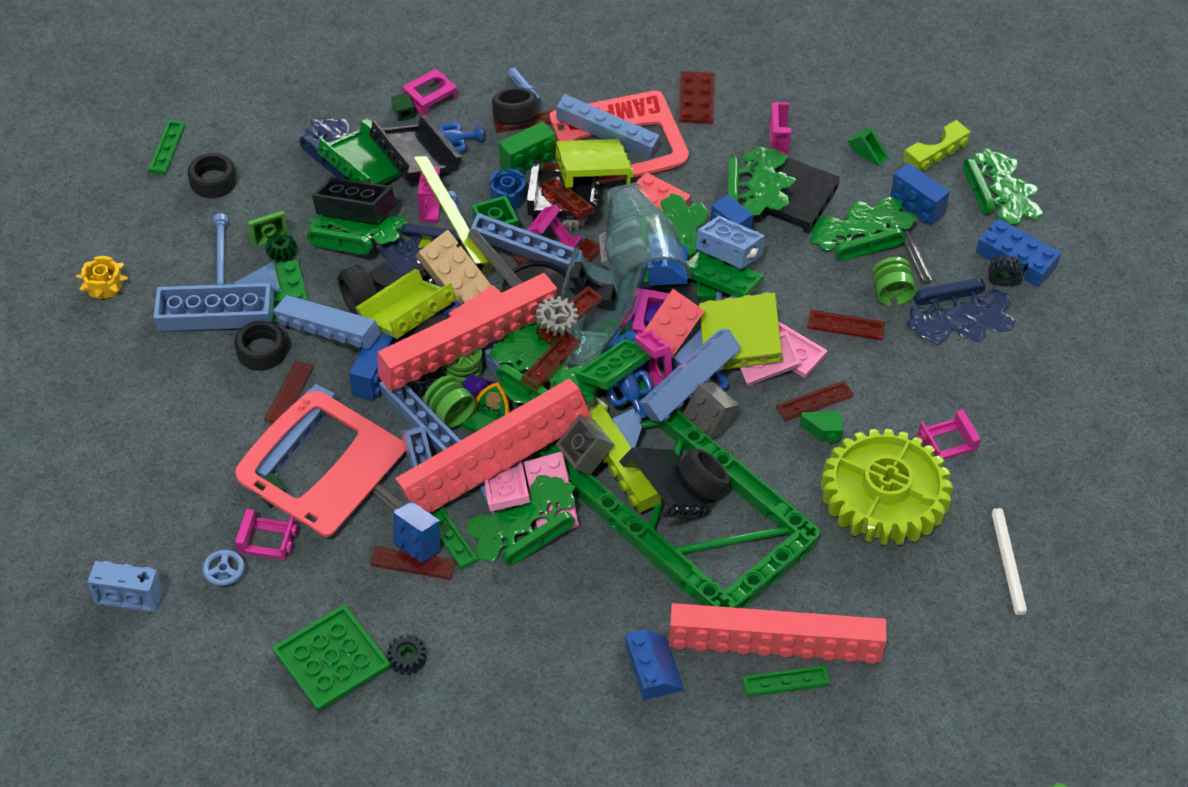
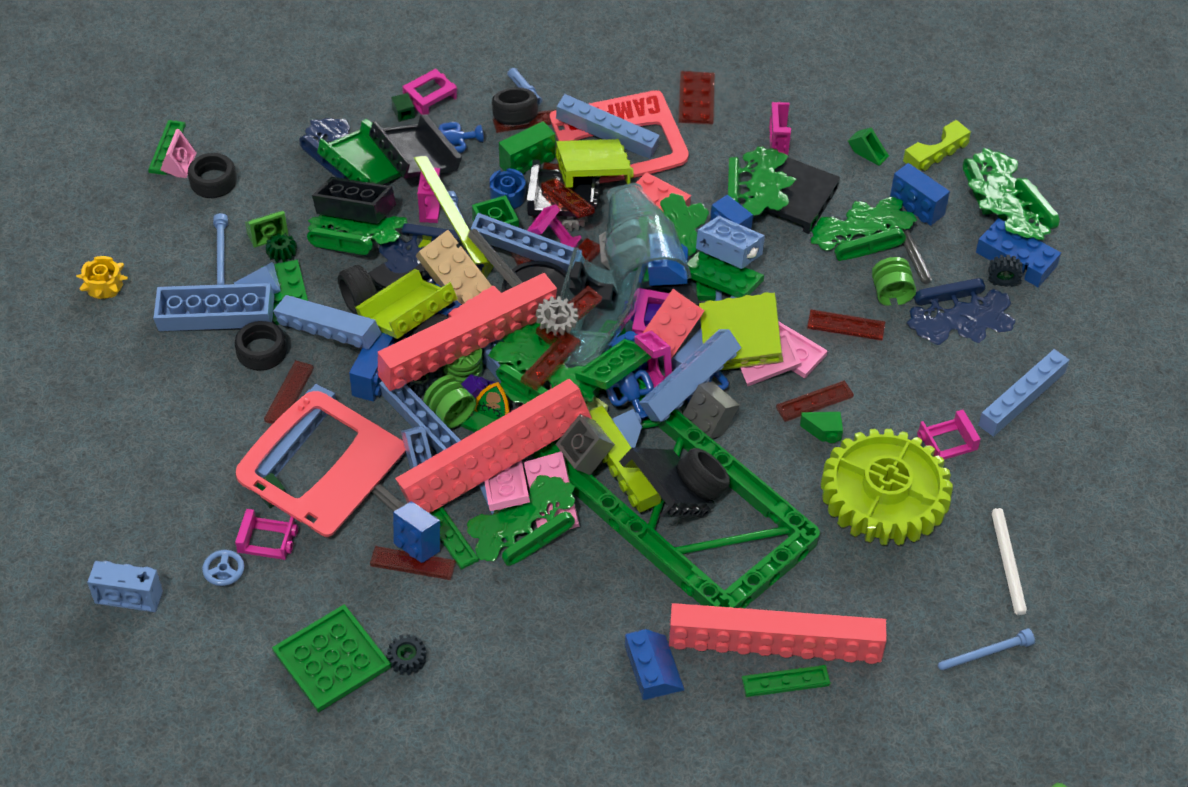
(178, 156): none -> bright pink slope
(1005, 202): none -> plant
(1023, 392): none -> medium blue brick
(1024, 638): none -> medium blue piece

